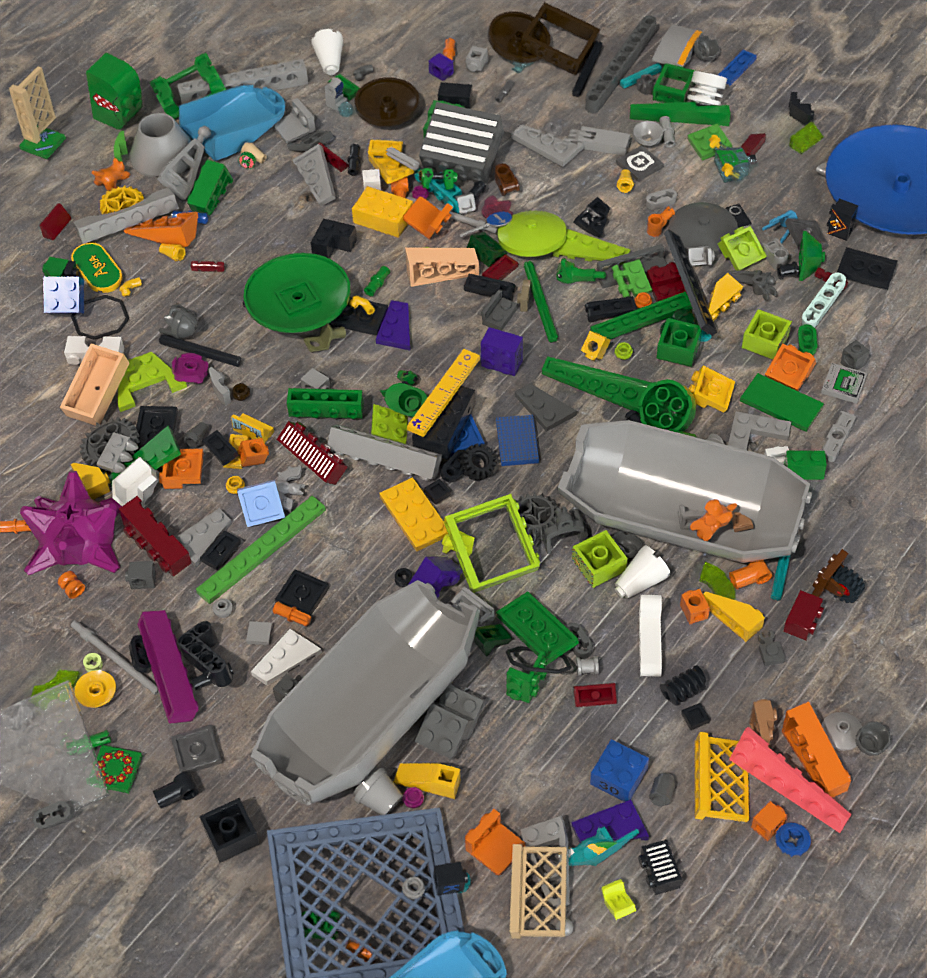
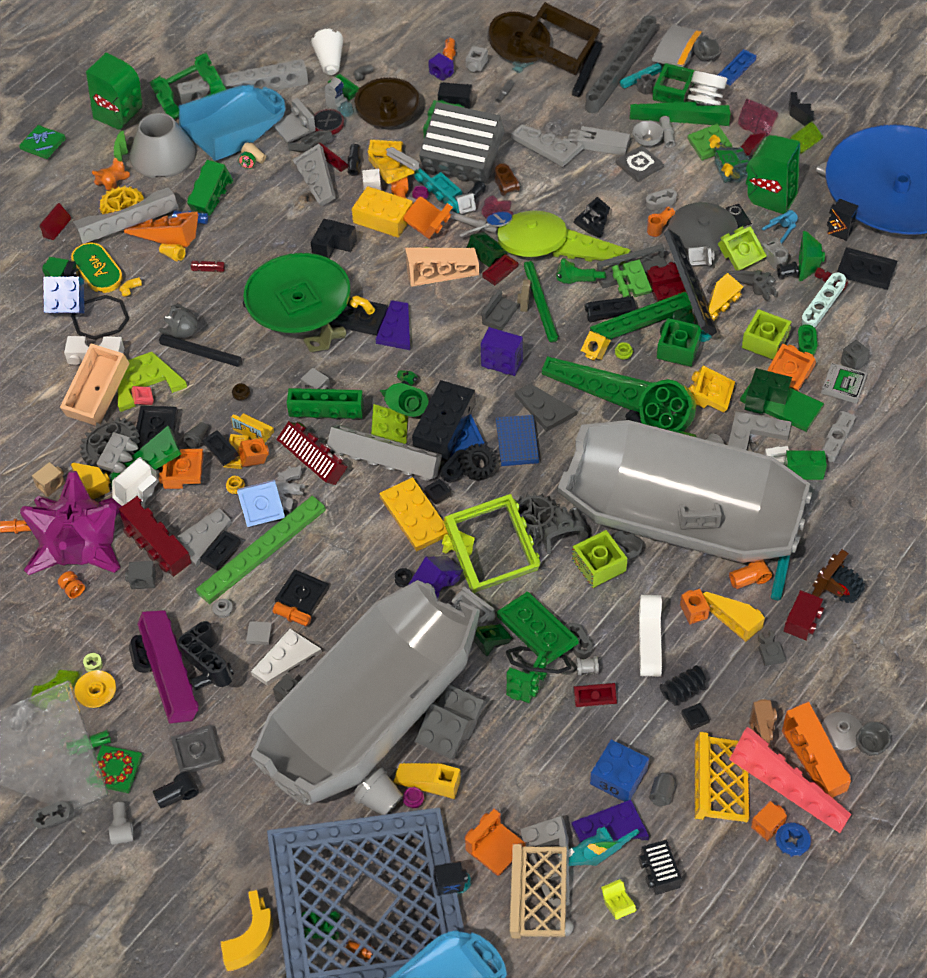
(25, 109): tan fence -> none
(48, 479): none -> tan brick
(89, 636): light grey bar -> none
(121, 829): none -> light grey pin
(142, 395): none -> coral tile
(172, 179): light grey plate -> none
(183, 373): magenta plate -> none
(219, 387): light grey slope -> none
(229, 830): black brick -> none
(251, 944): none -> yellow arch
(328, 121): none -> black tile
(377, 281): green pin -> none
(413, 882): light grey plate -> none
(443, 393): yellow tile -> none
(448, 177): green piece -> none
(488, 286): black plate -> none
(625, 181): yellow cone -> none
(641, 573): white cone -> none
(642, 299): orange plate -> none
(716, 516): orange animal -> none
(717, 581): clear neon green tile -> none
(741, 522): medium nougat tile -> none
(757, 117): none -> clear pink slope
(764, 387): none -> dark green brick
(774, 173): none -> green brick
(797, 226): flat silver tile -> none

